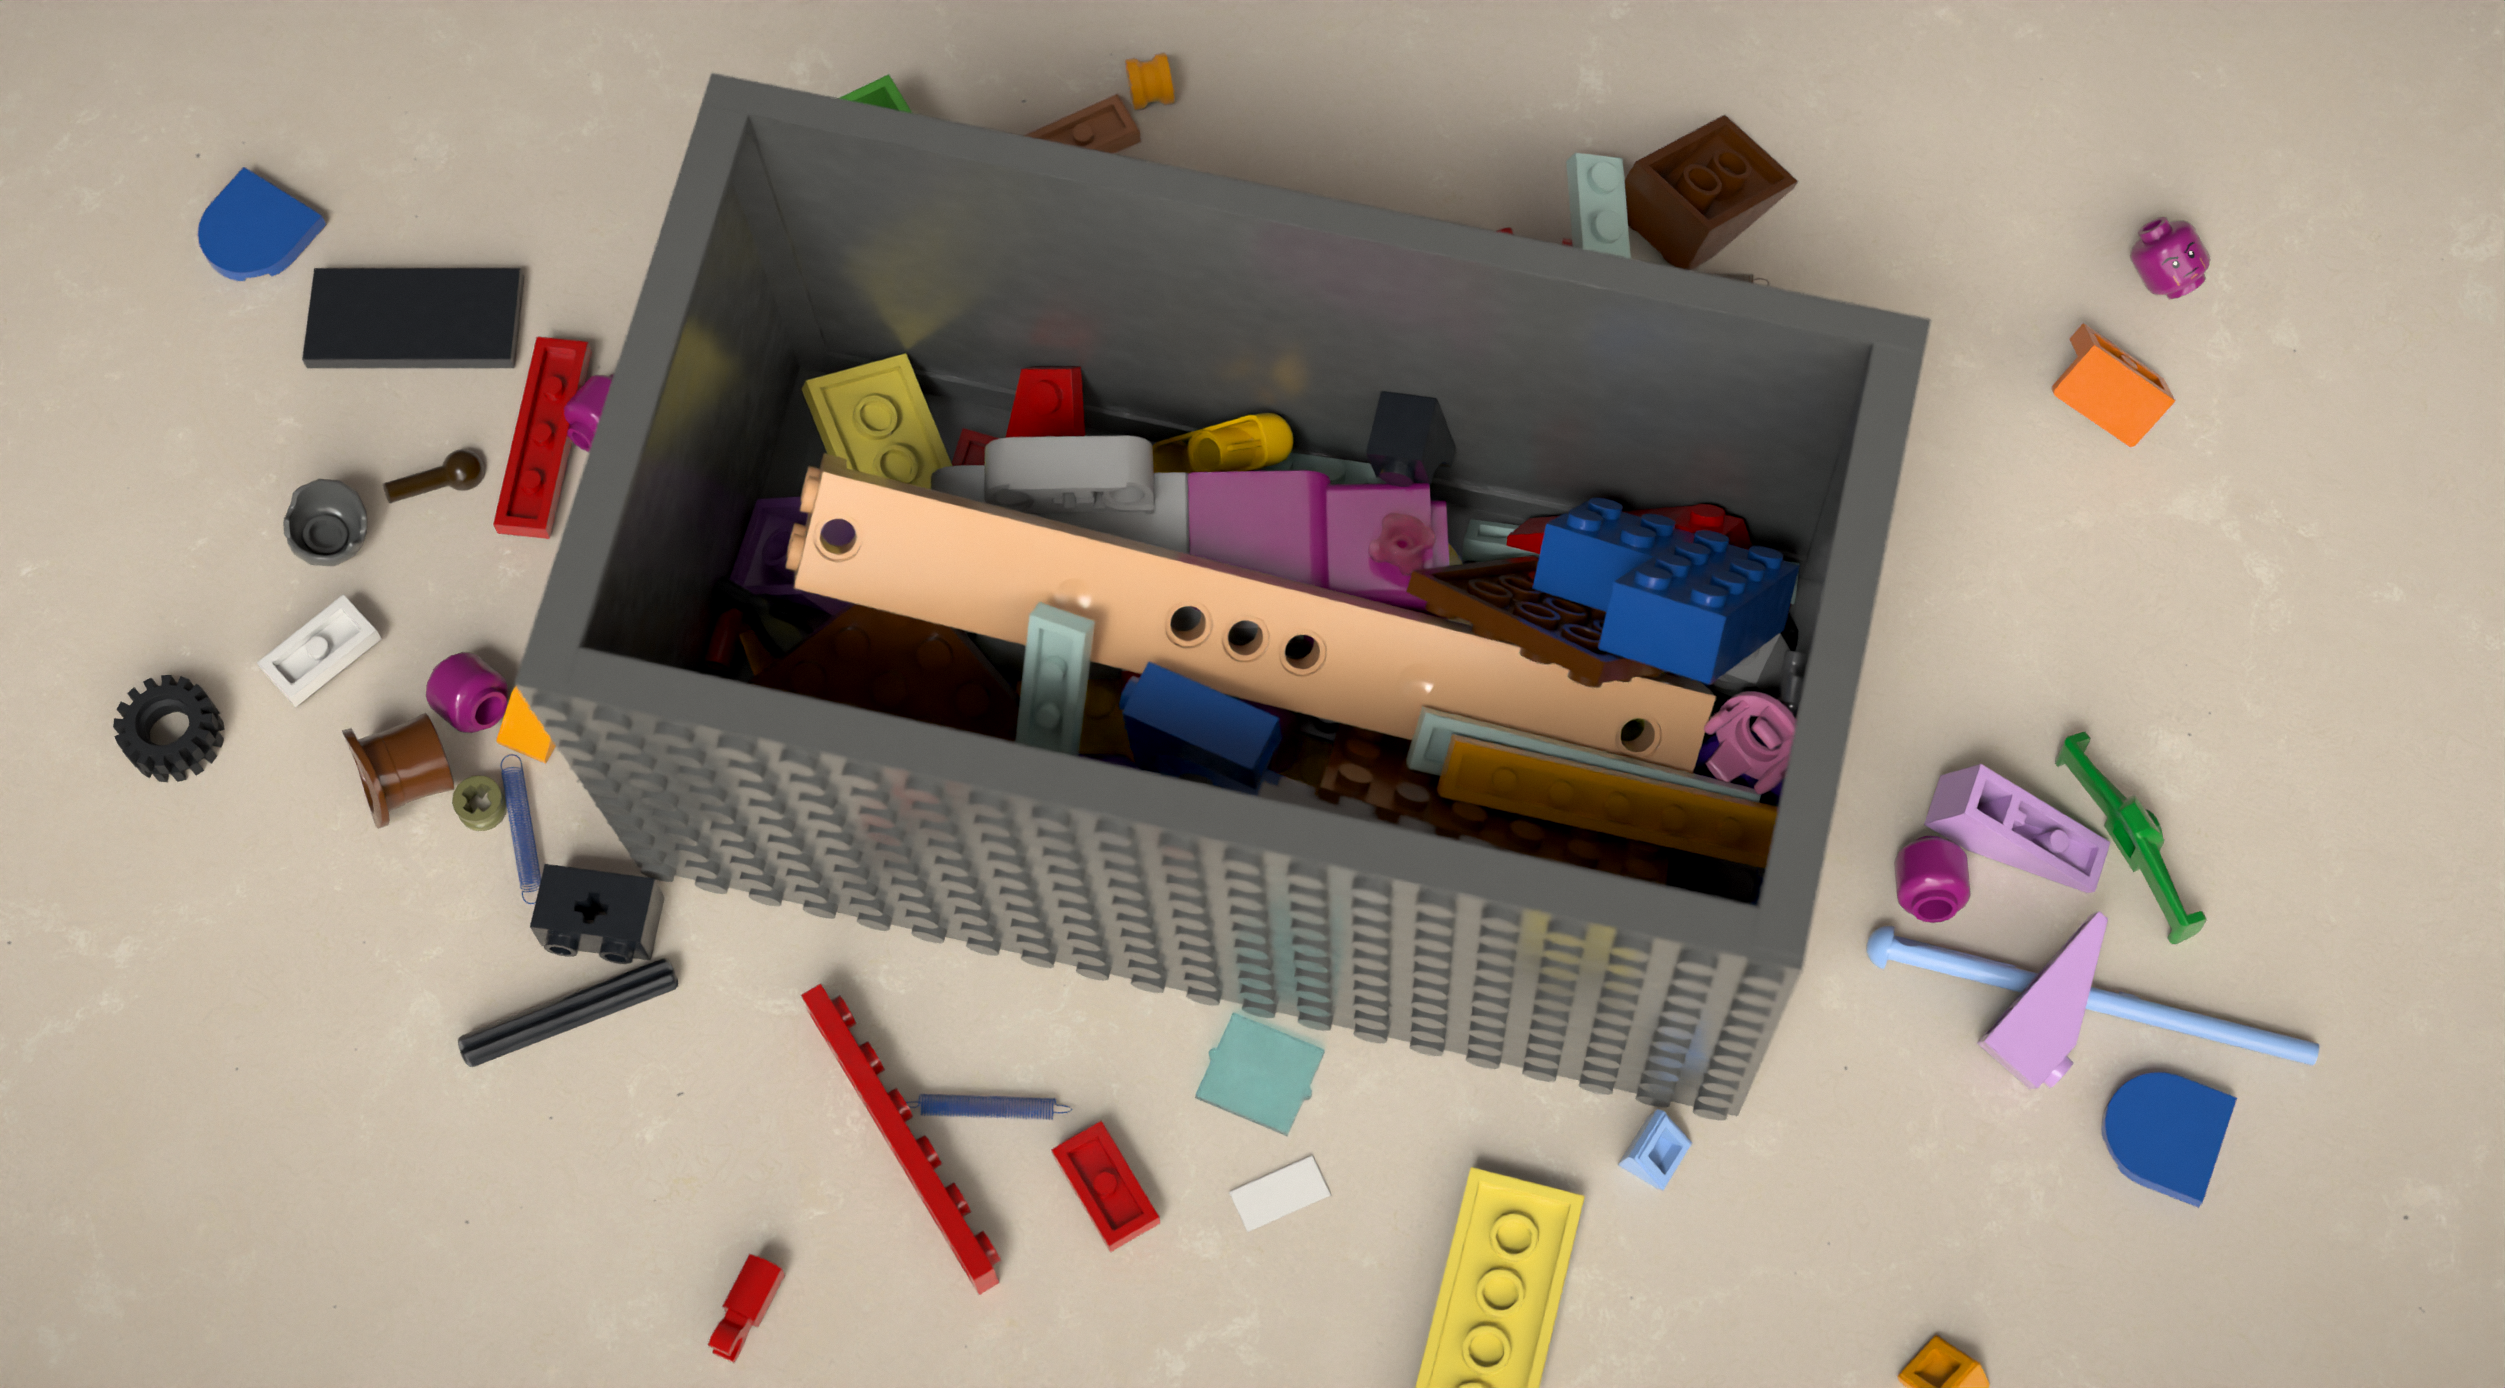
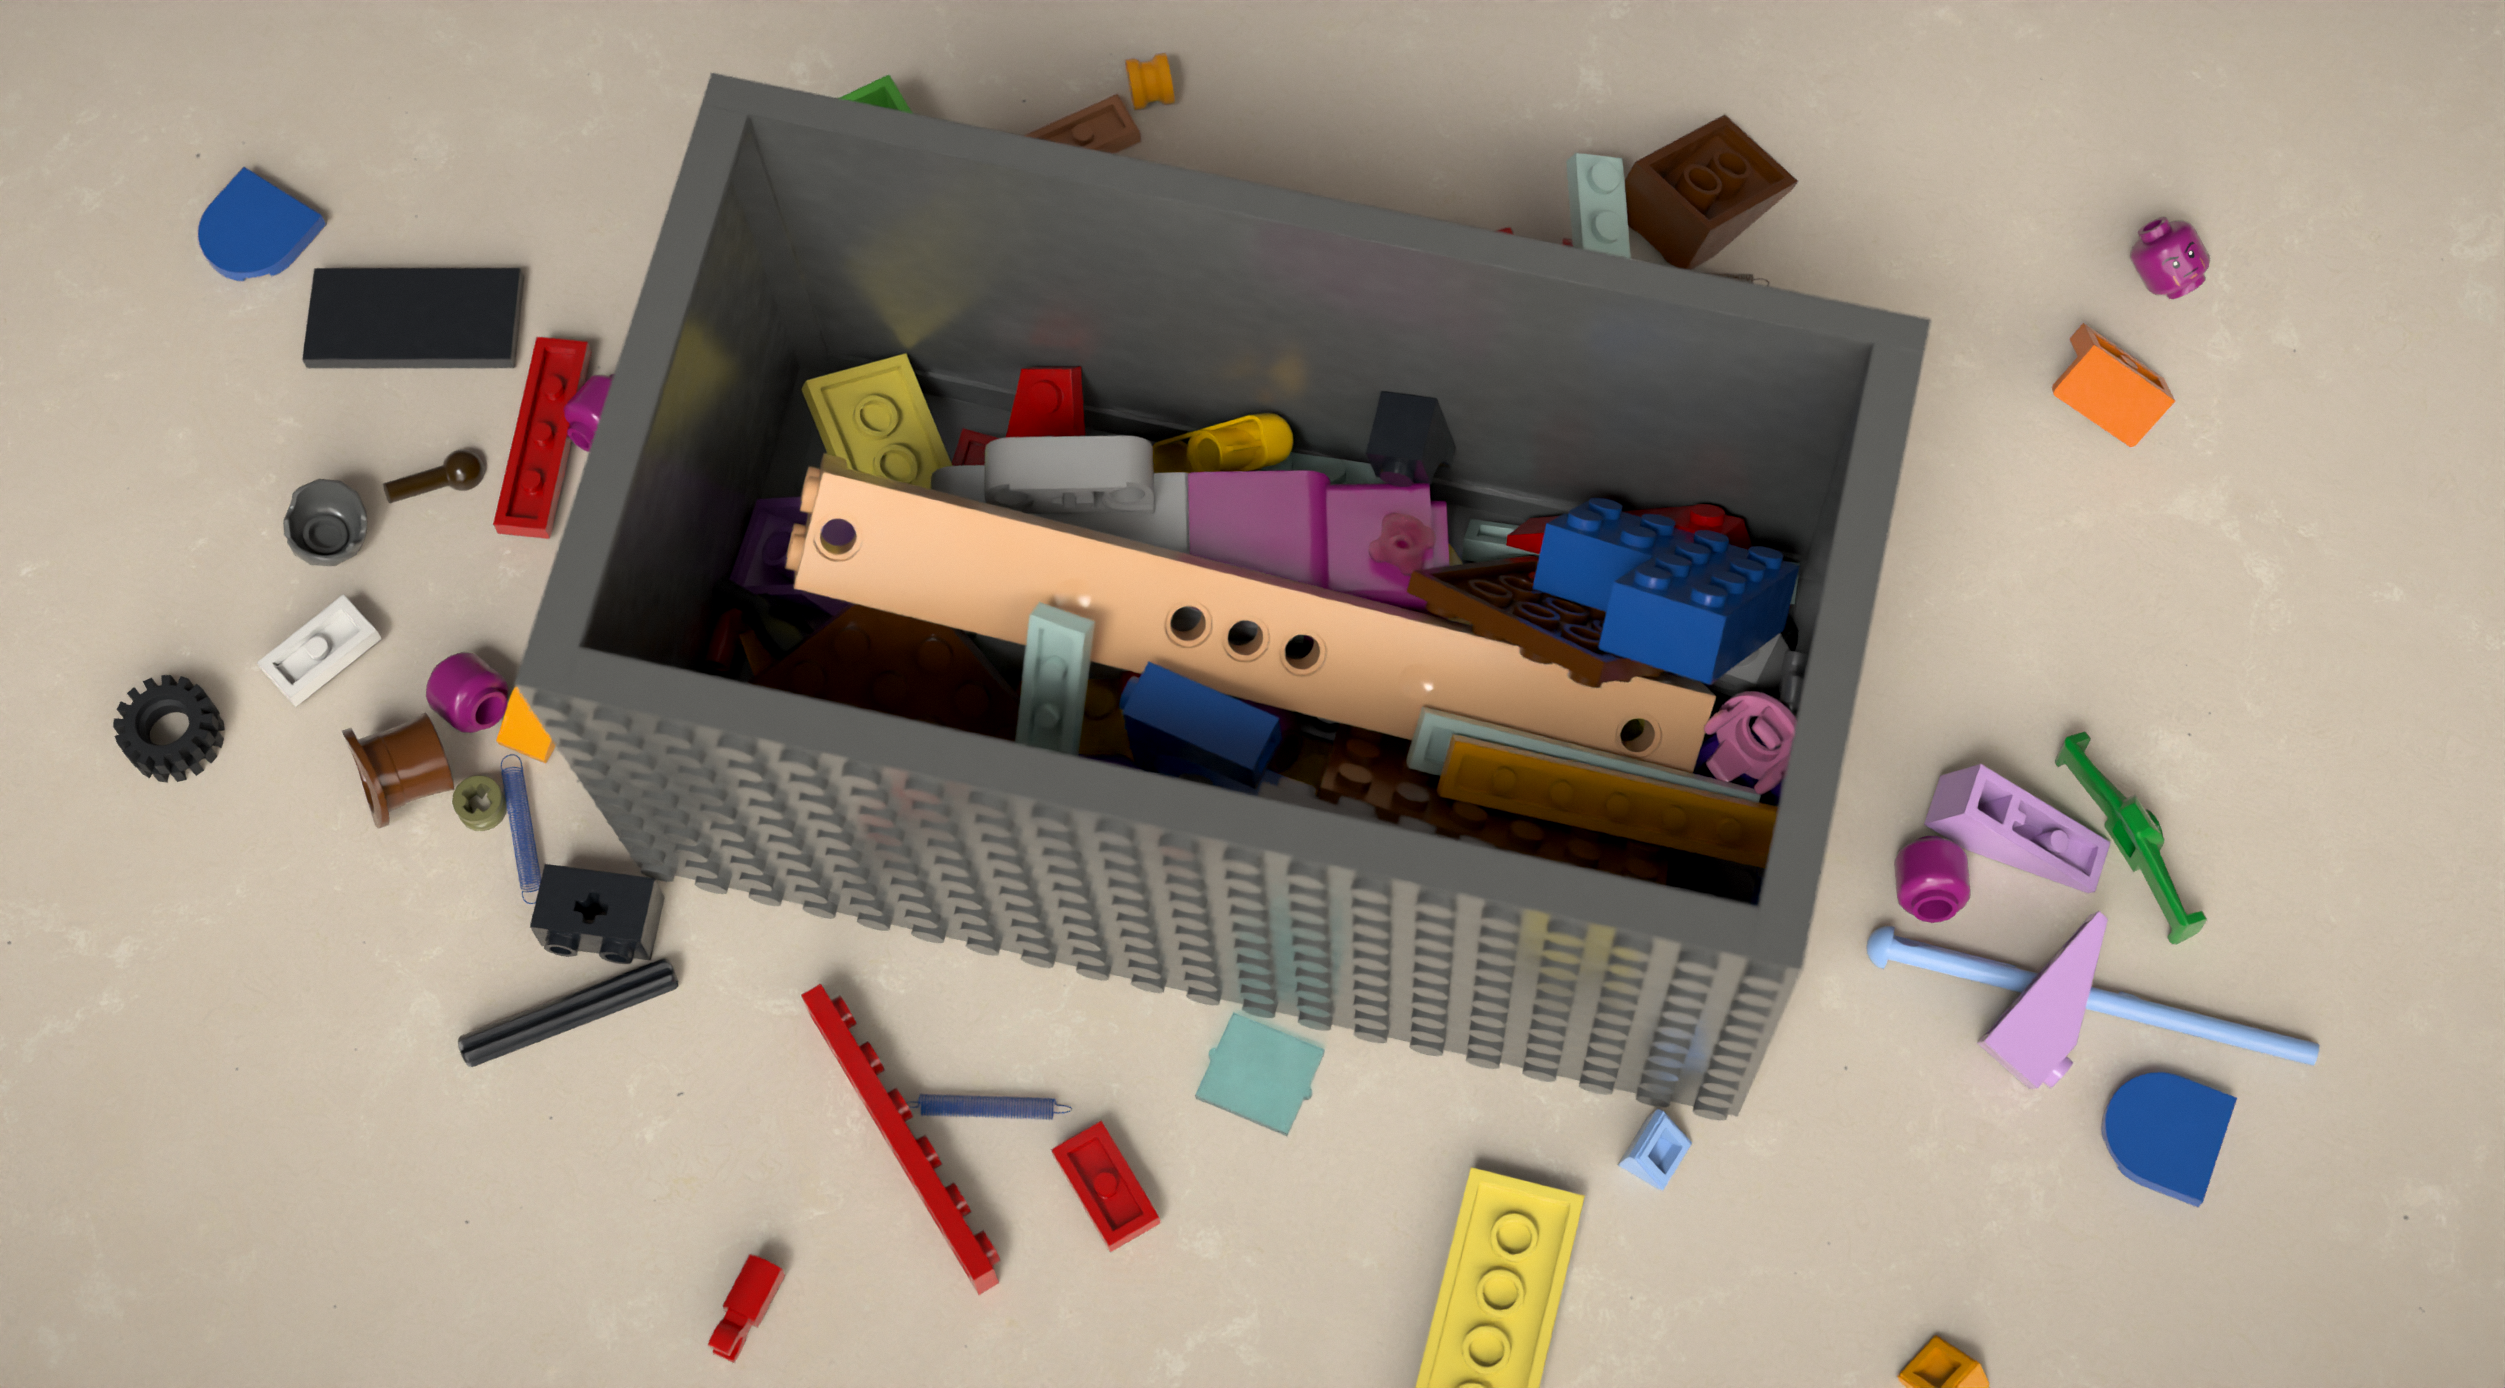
(1279, 1193): white sticker -> none

